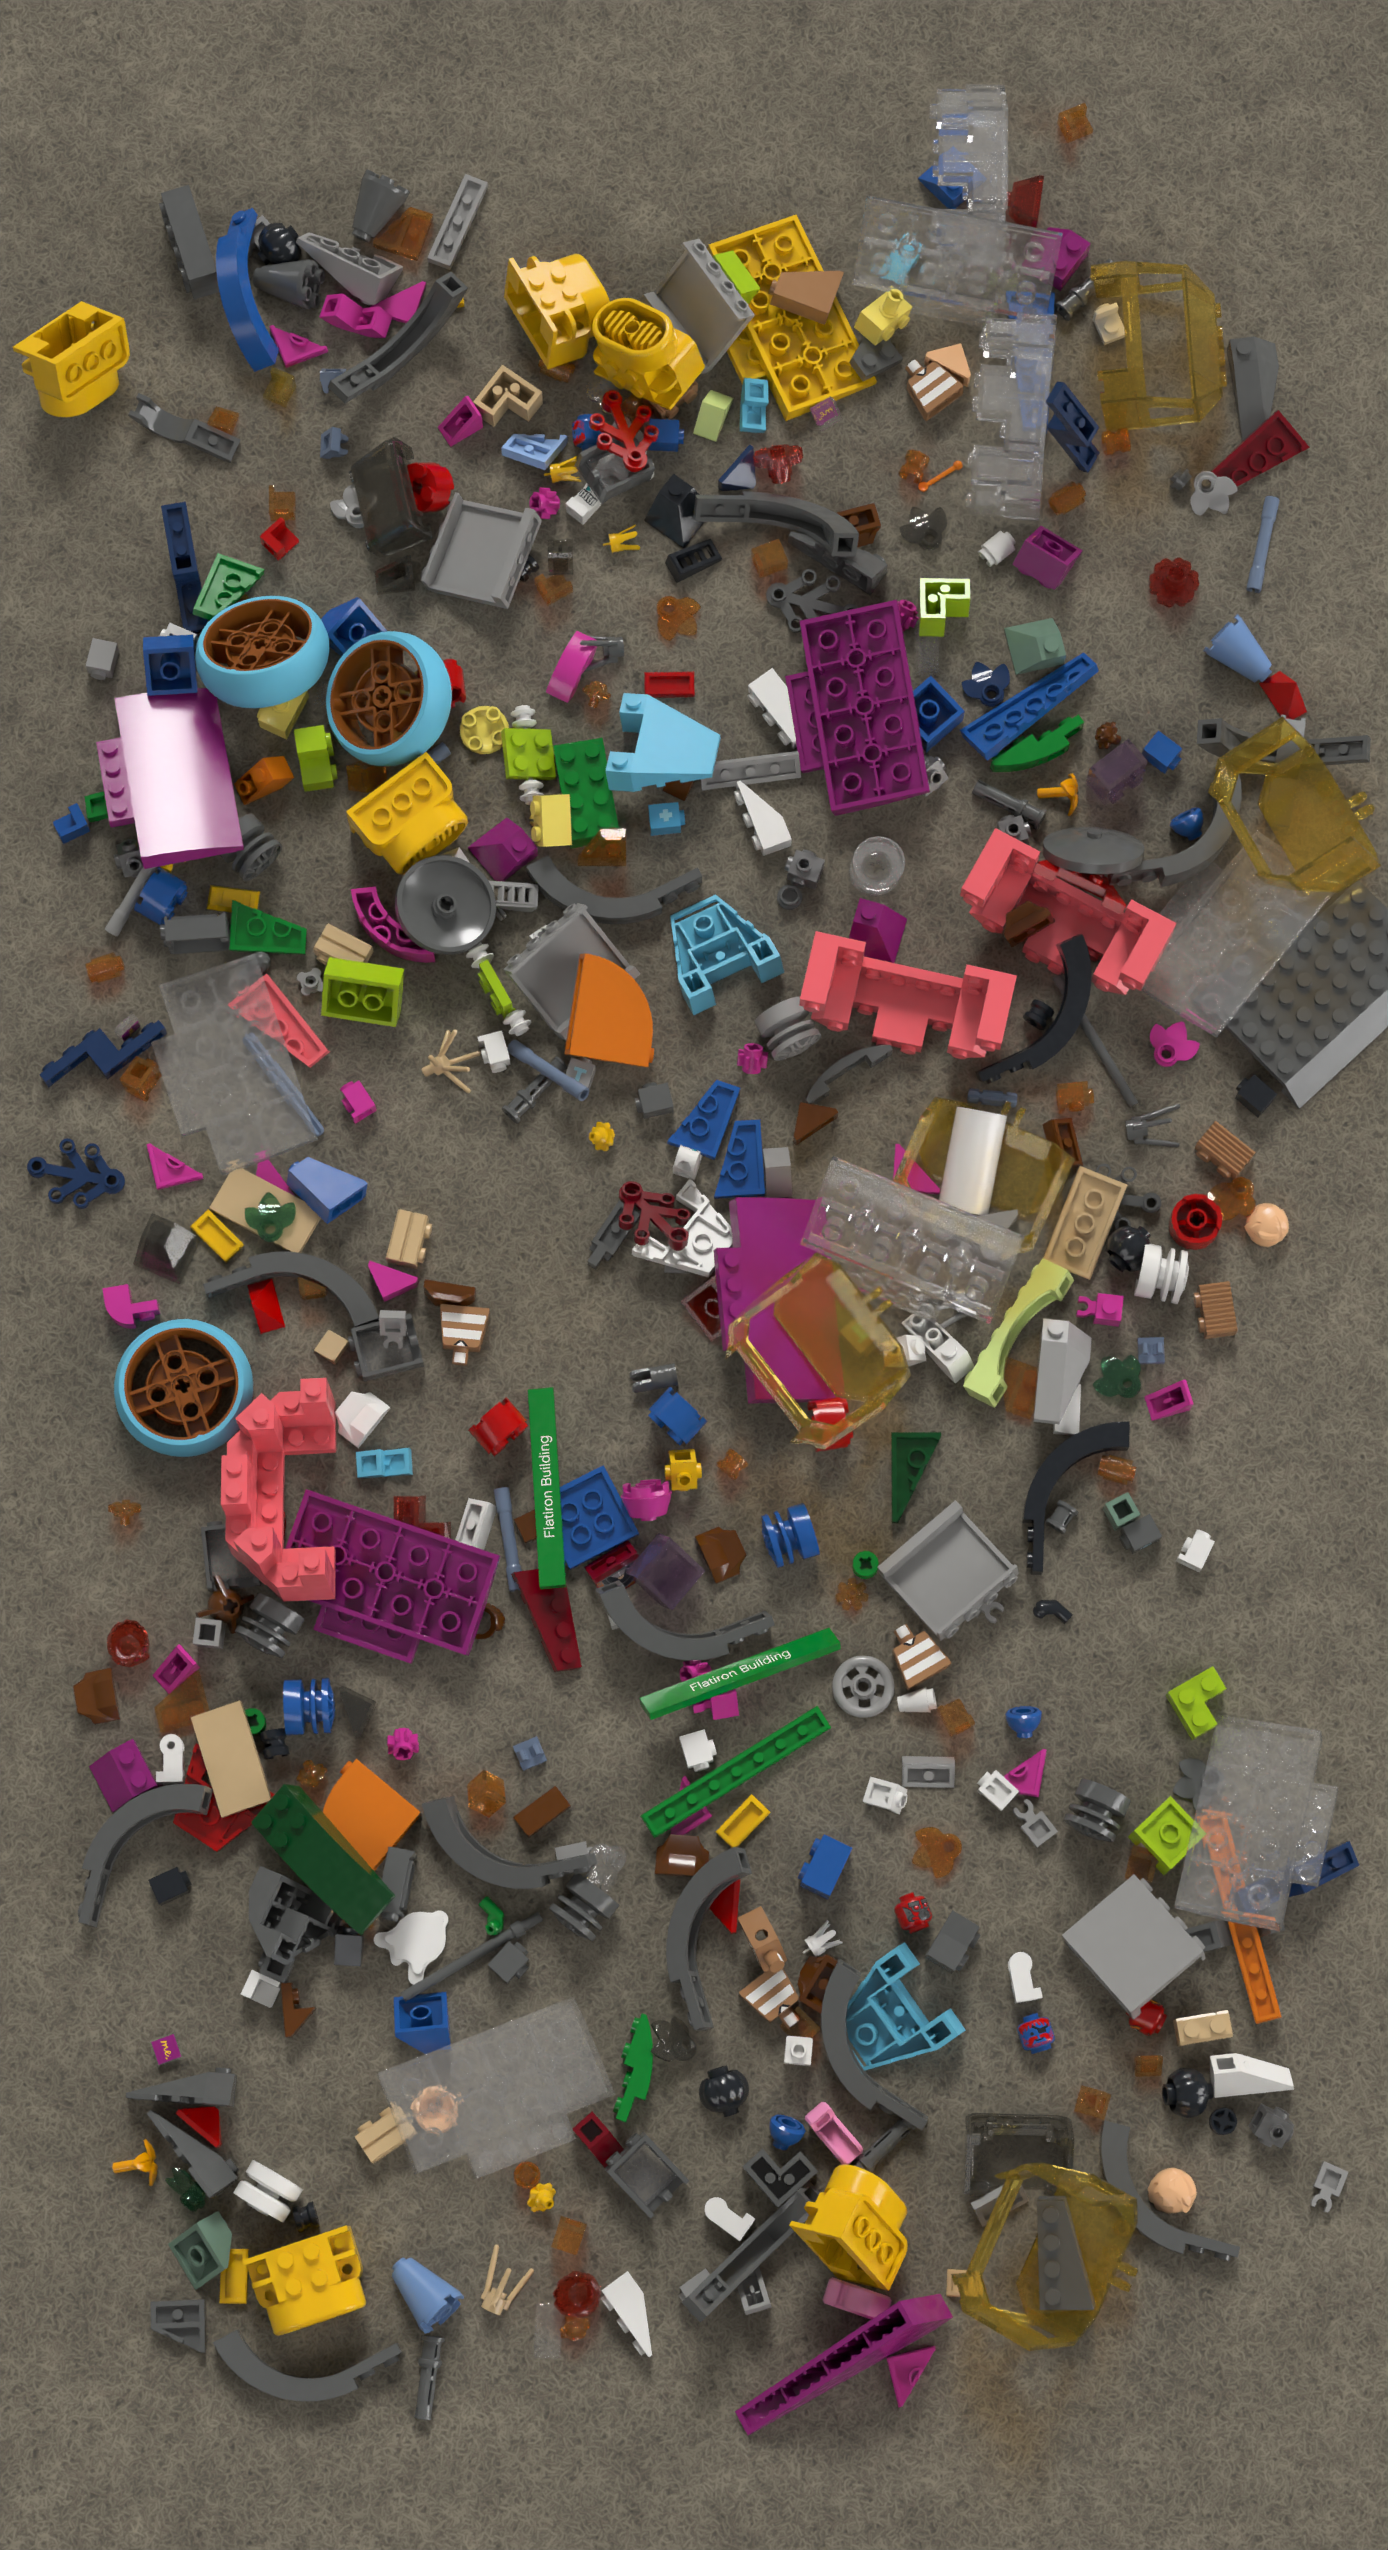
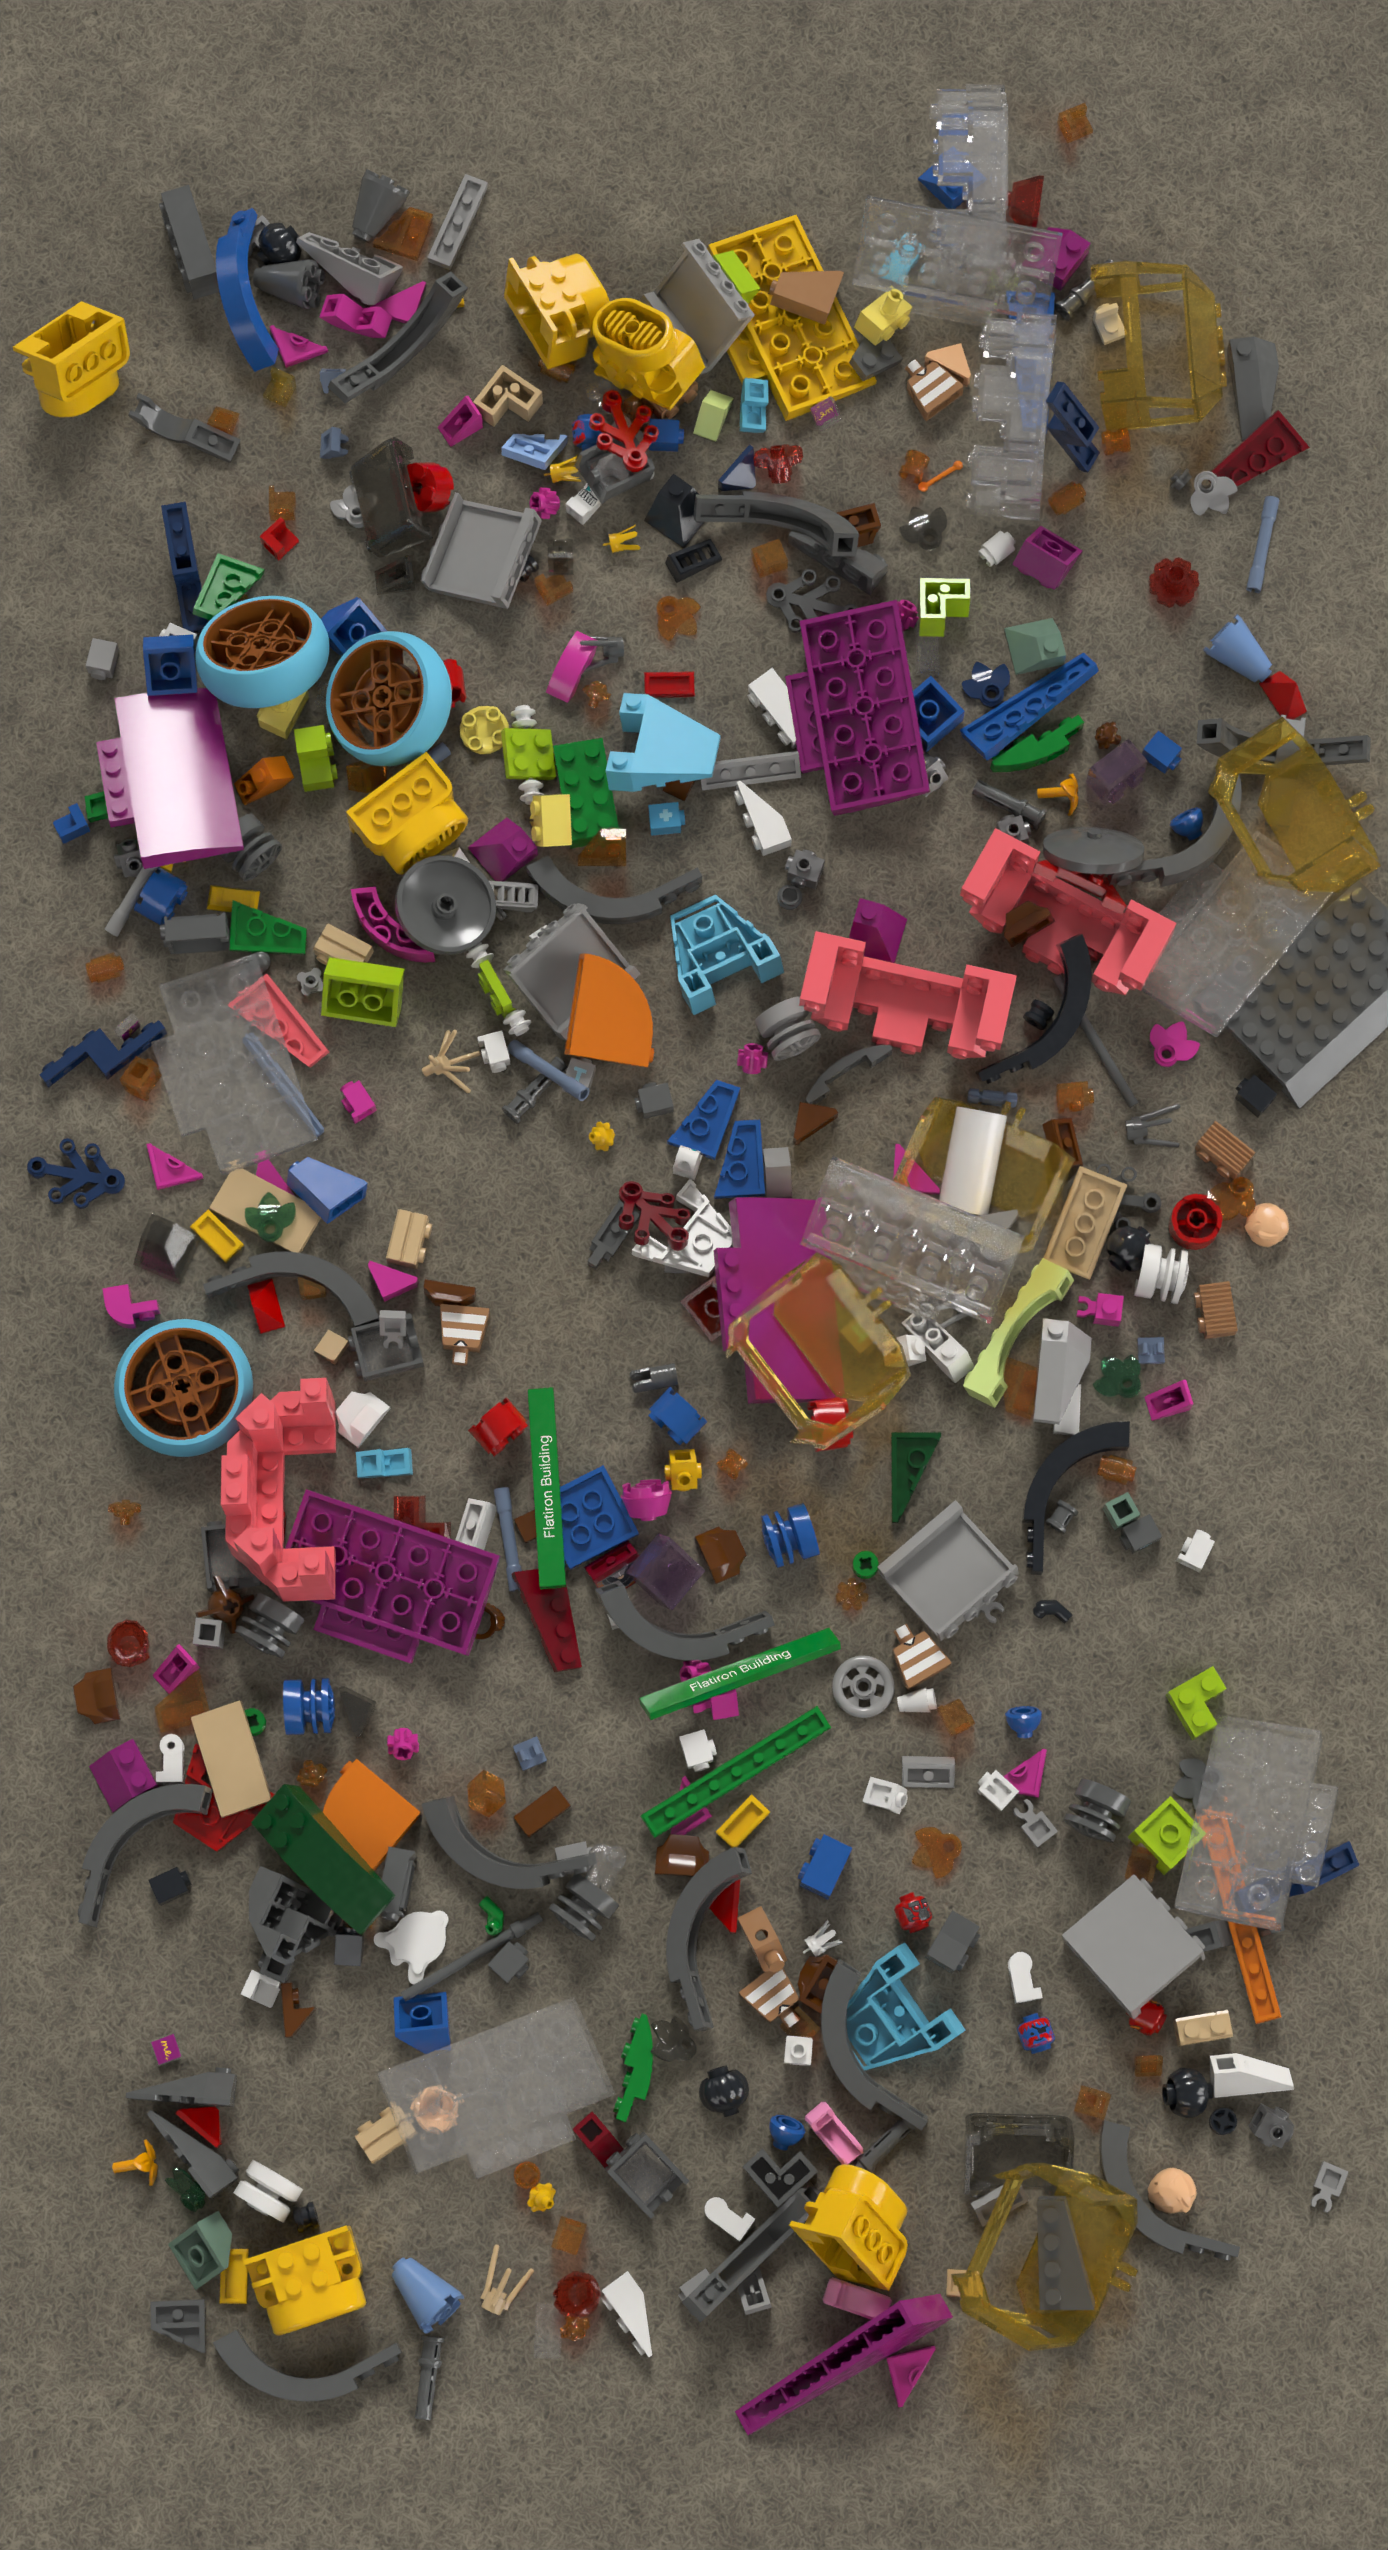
(274, 1743): black wheel -> none
(879, 852): clear wheel -> none

